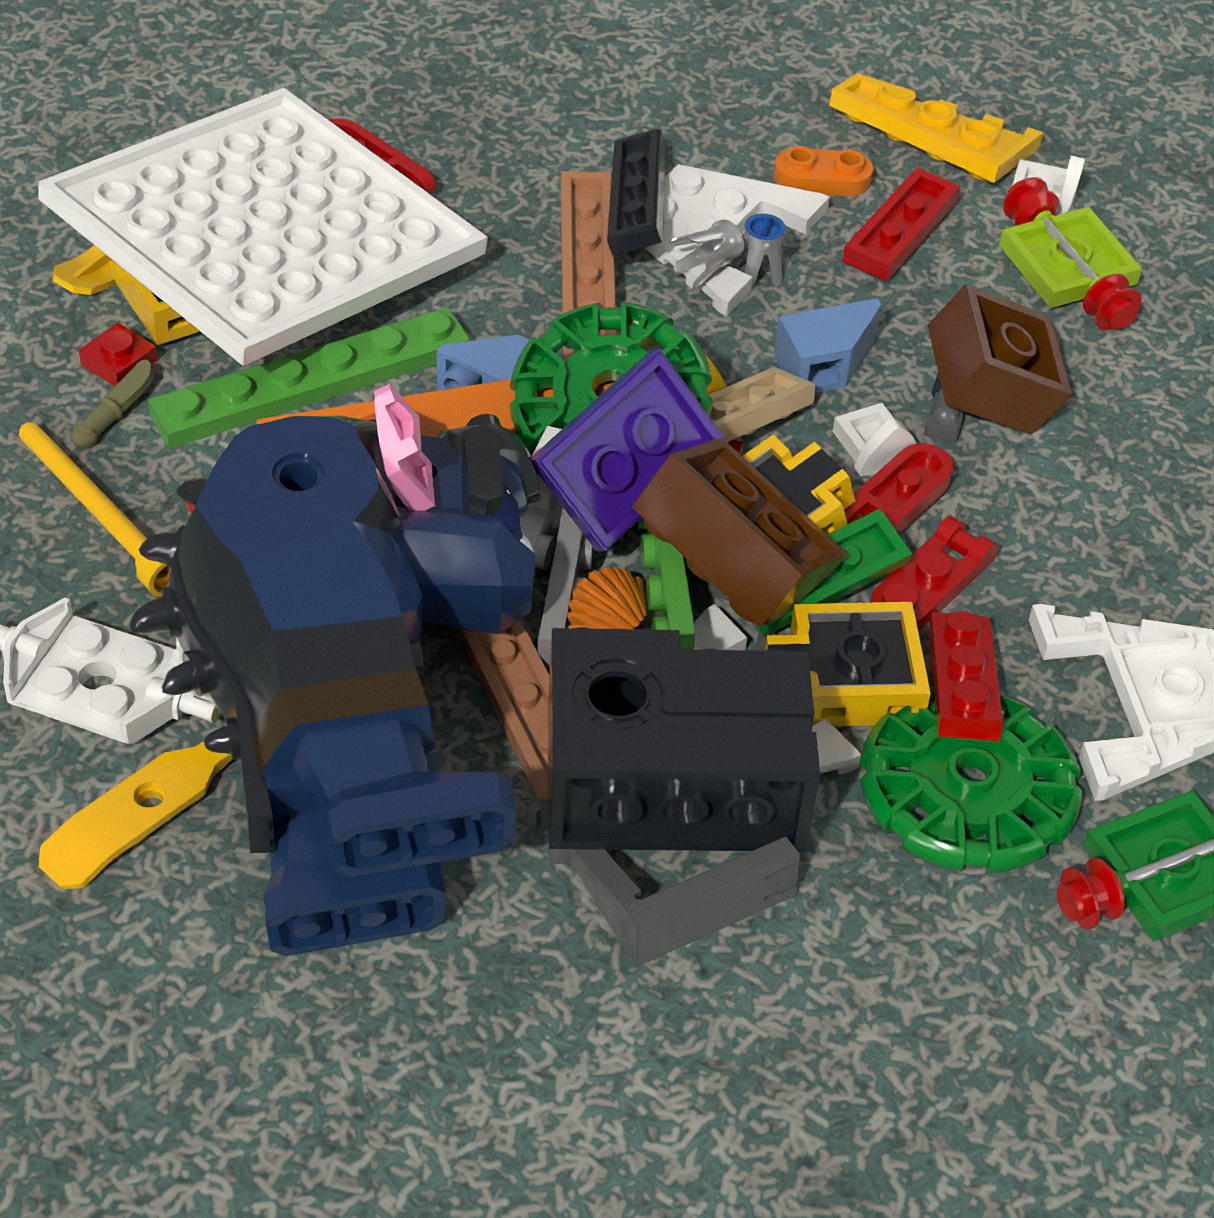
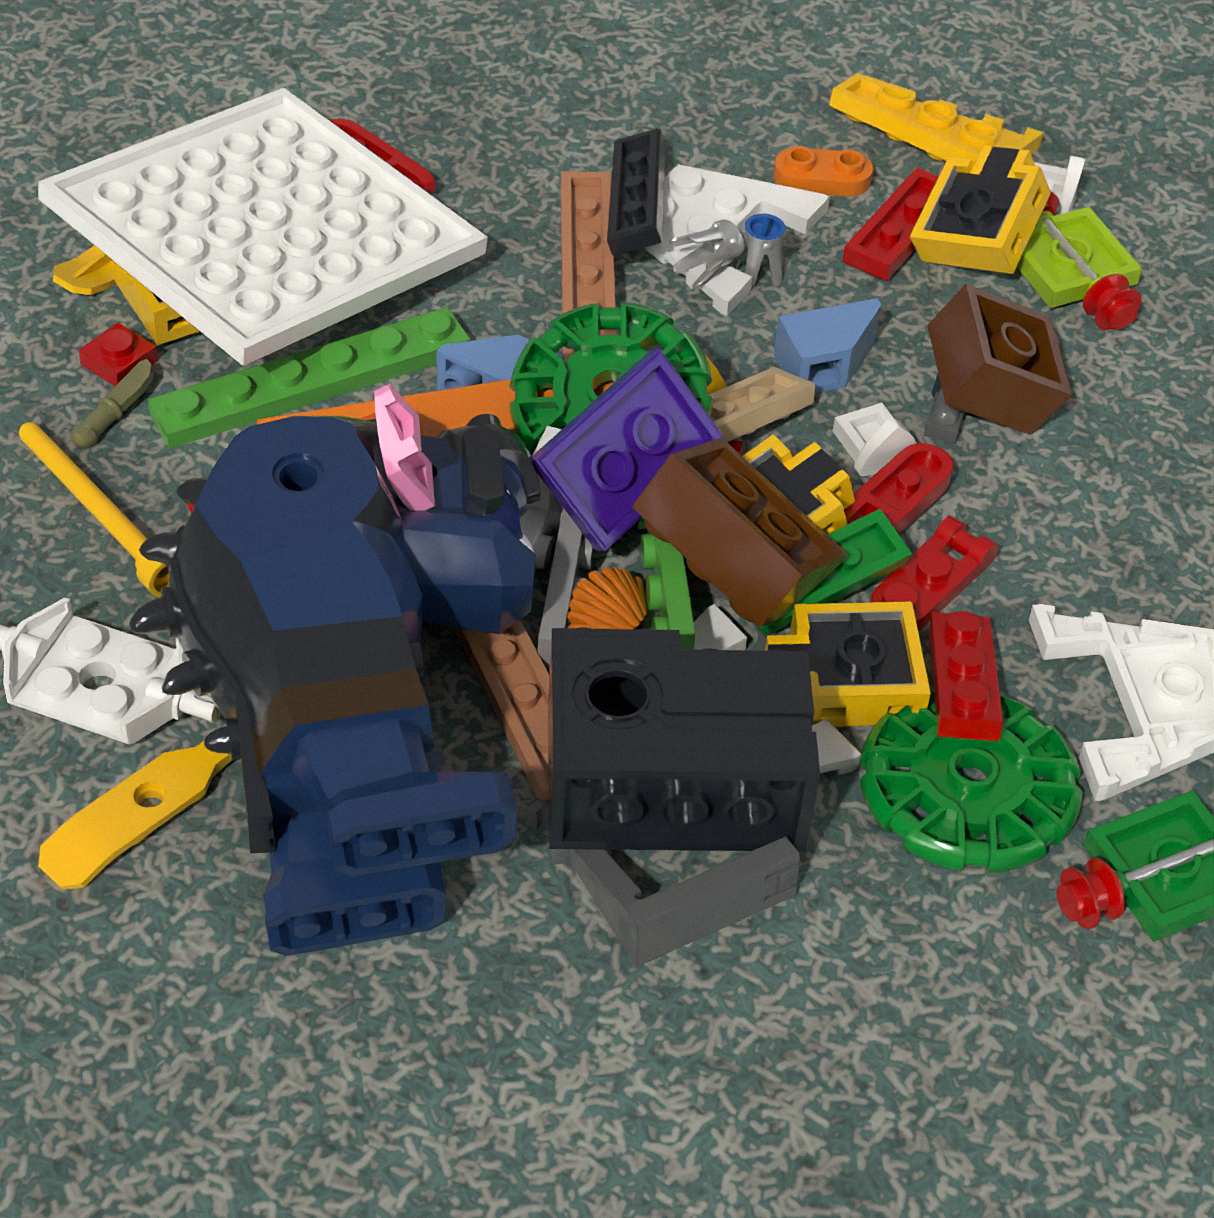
(982, 211): none -> piece

